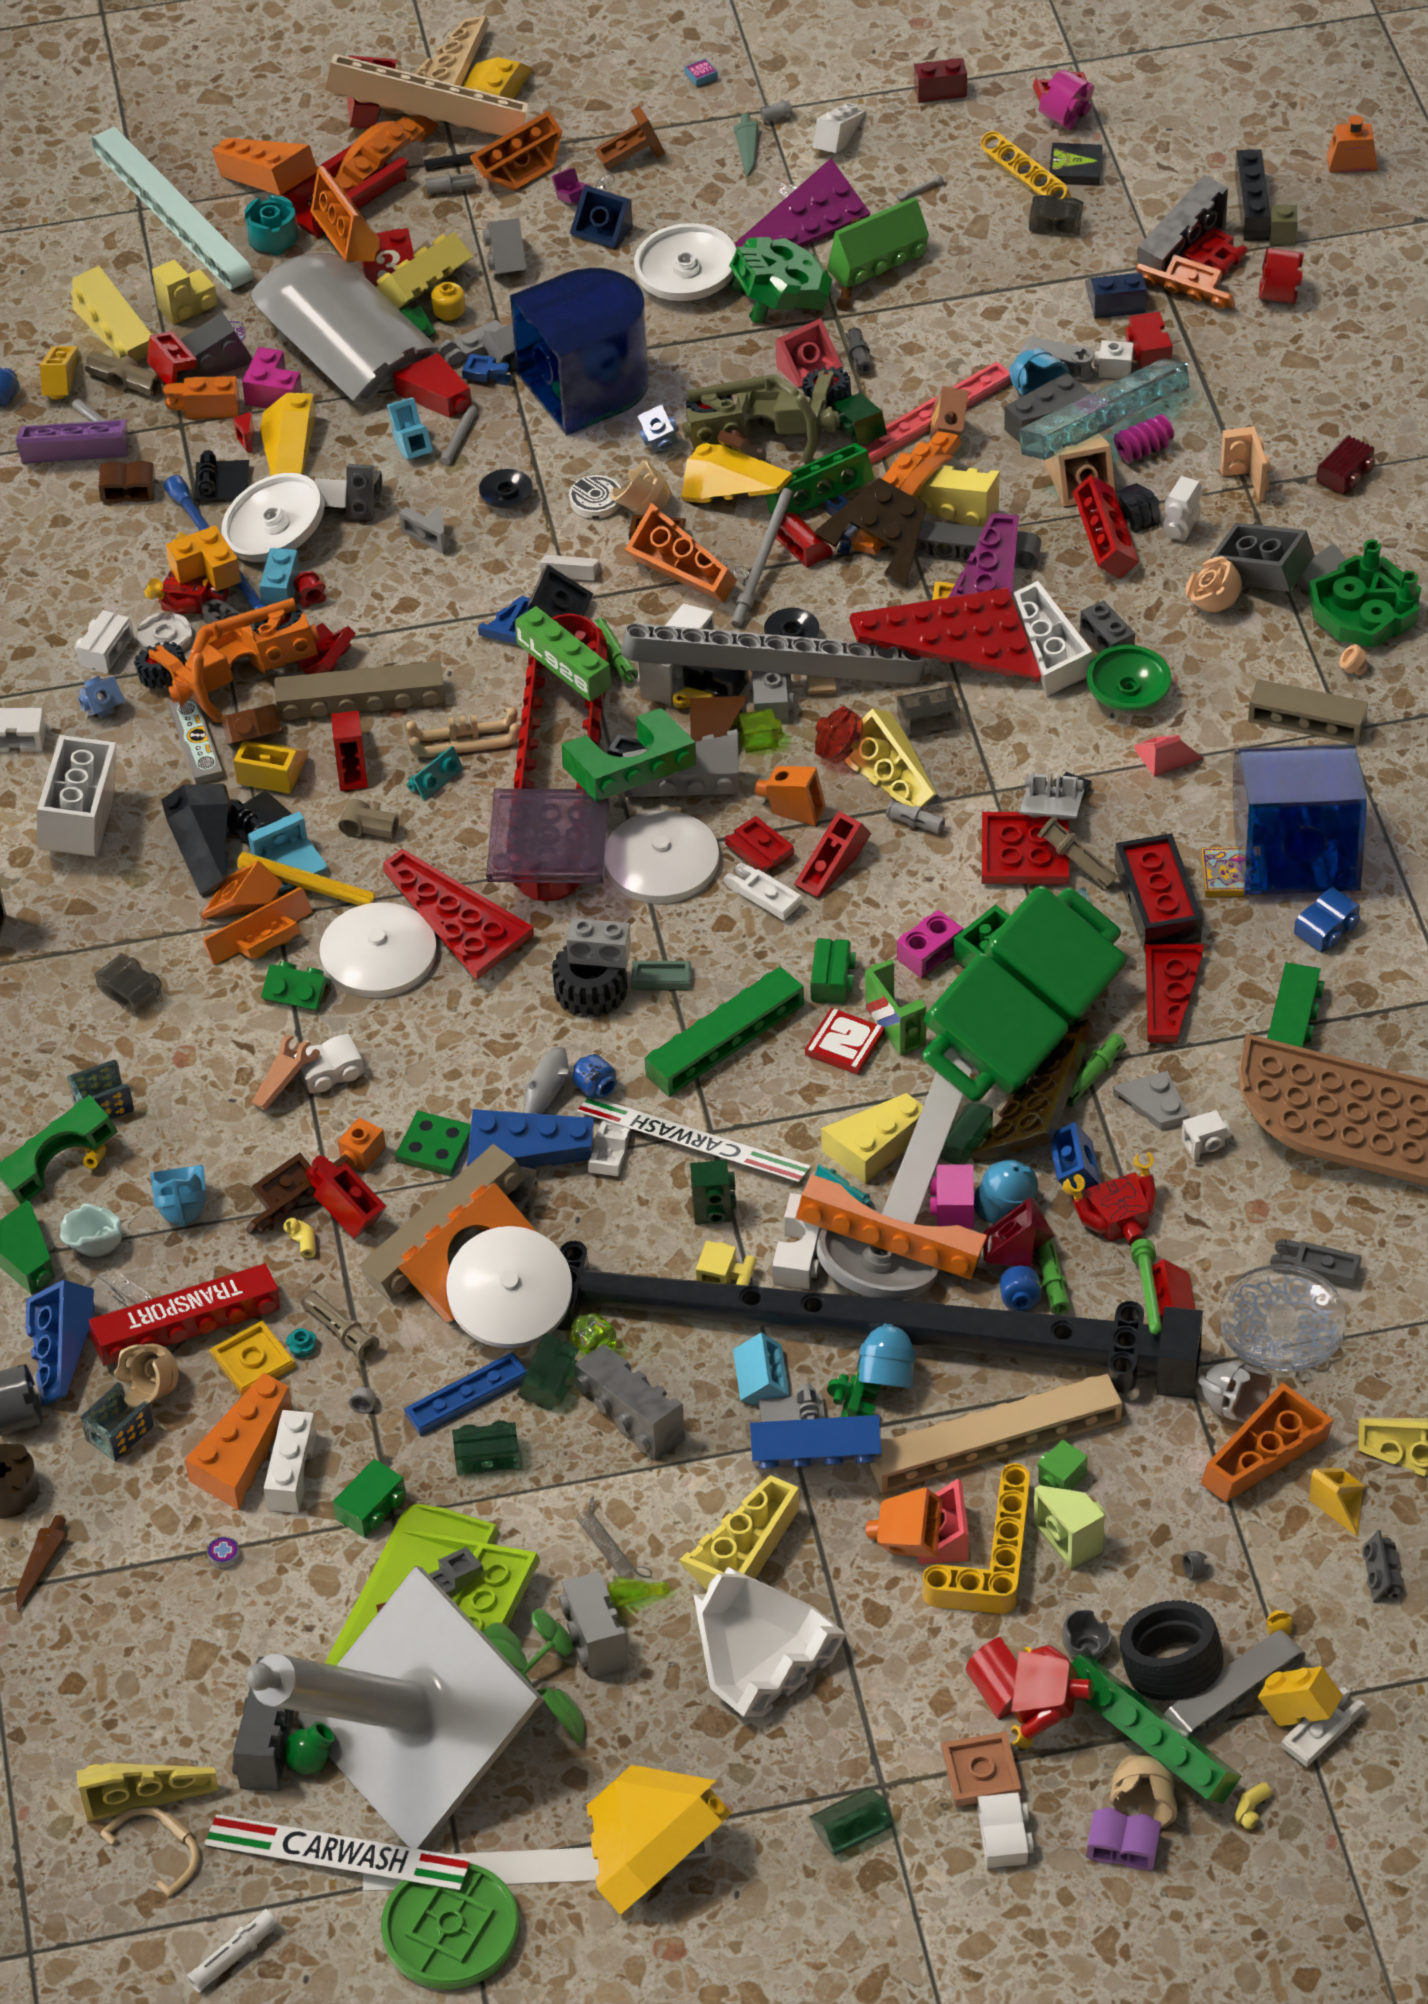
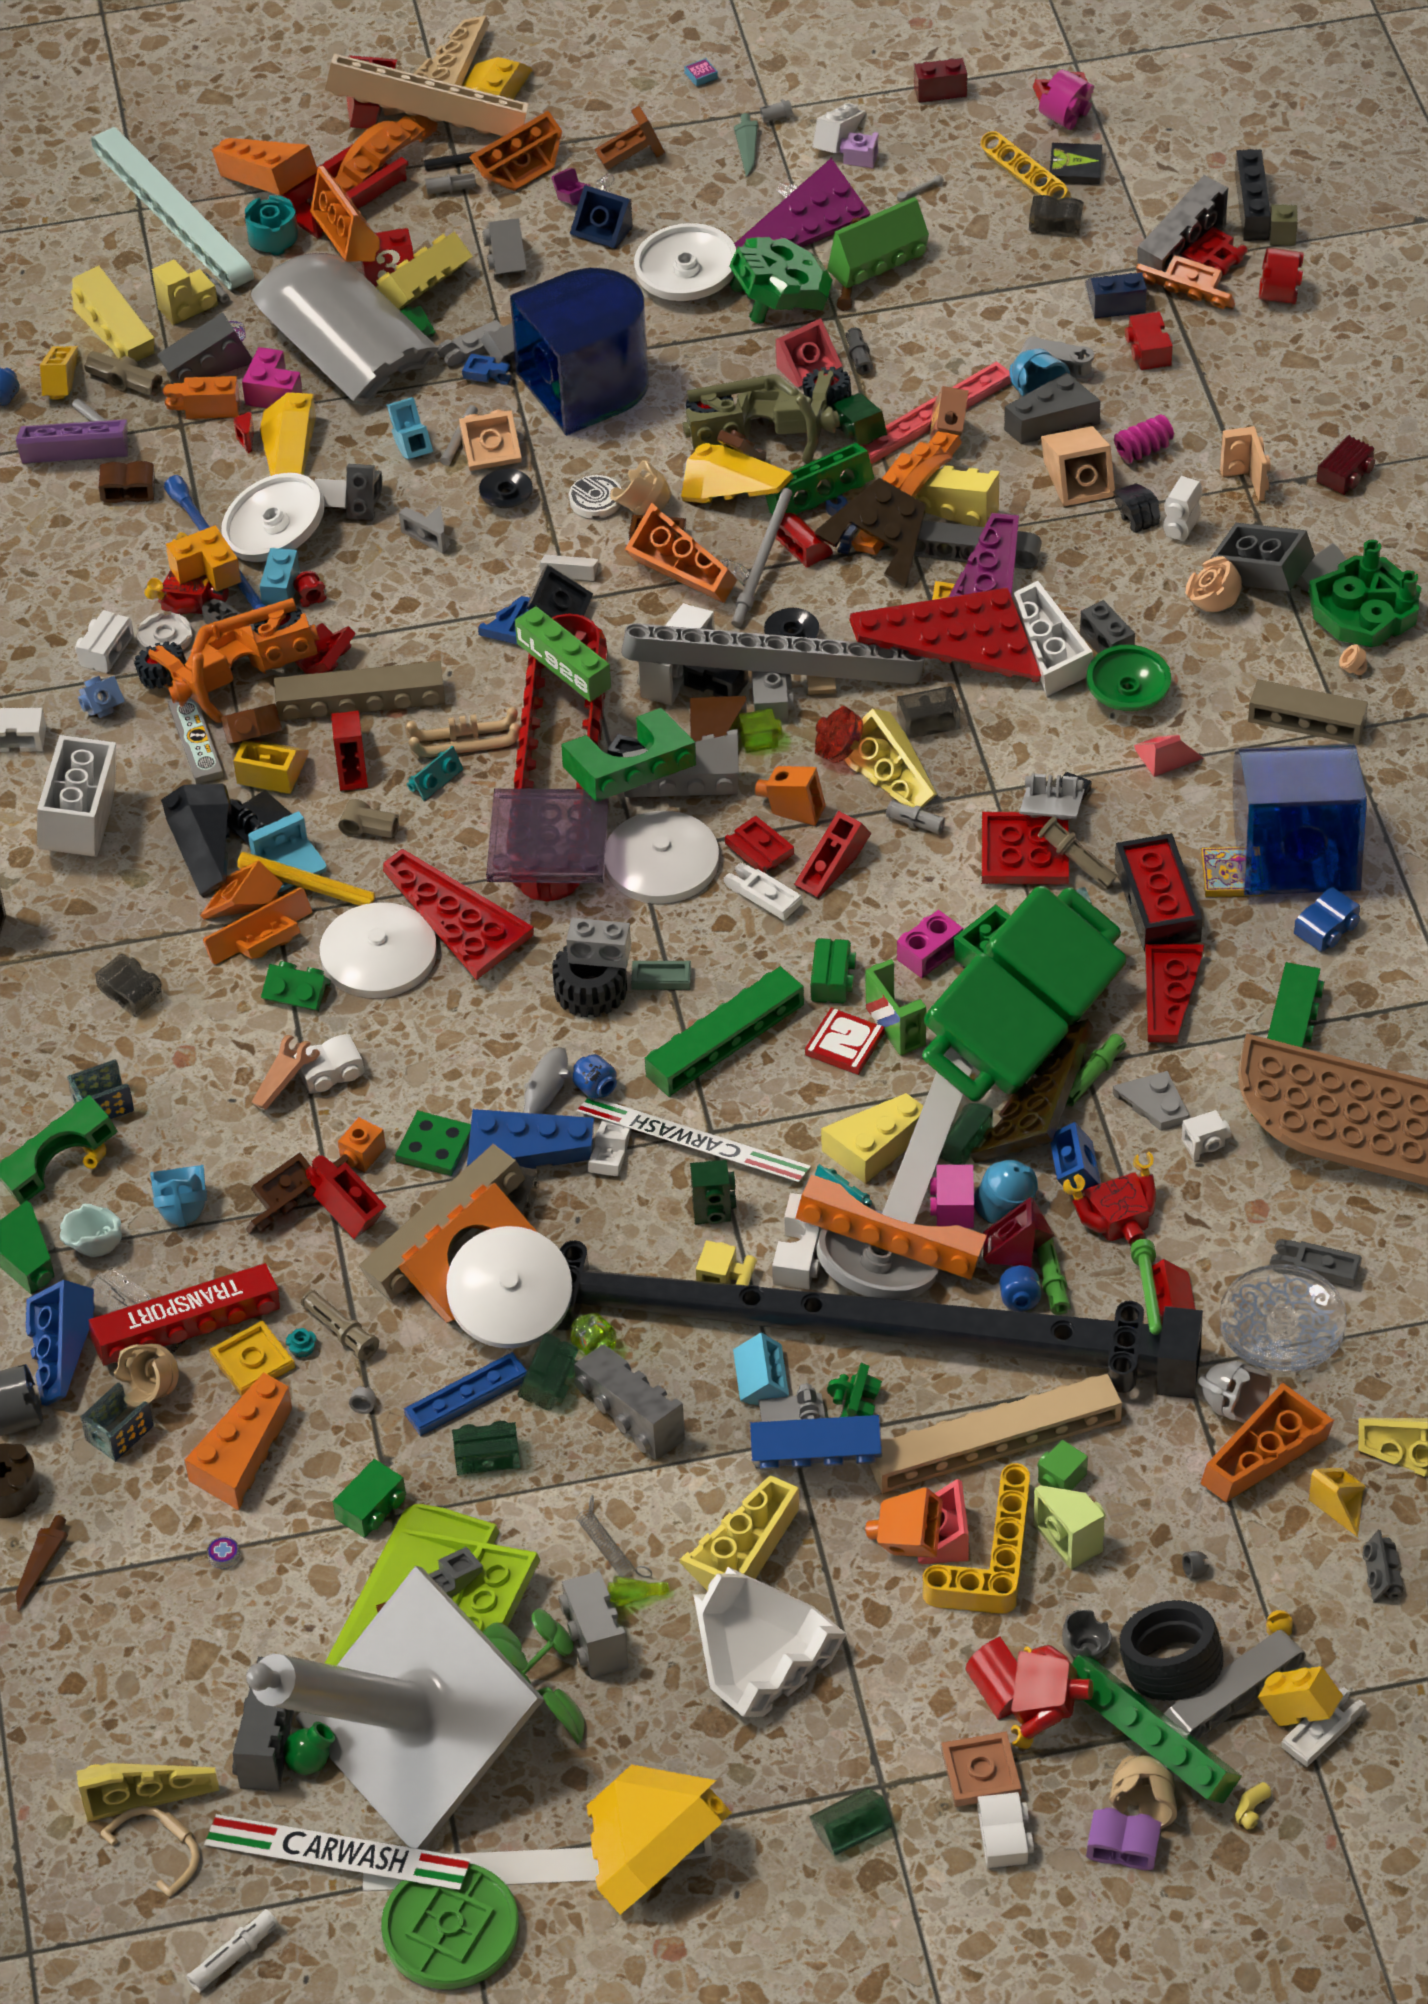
(168, 356): red panel -> none
(220, 292): none -> light grey piece
(220, 478): black hinge -> none
(285, 1474): white arch -> none
(302, 1234): light yellow arm -> none
(433, 386): red slope -> none
(448, 301): yellow head -> none
(490, 440): none -> light nougat plate
(615, 658): bright green pin -> none
(658, 429): medium blue brick -> none
(682, 698): yellow arm -> none
(860, 149): none -> lavender brick
(887, 1358): dark azure helmet -> none
(1104, 408): clear light blue brick -> none
(1105, 526): red brick -> none
(1114, 359): white brick -> none
(1352, 147): orange torso -> none

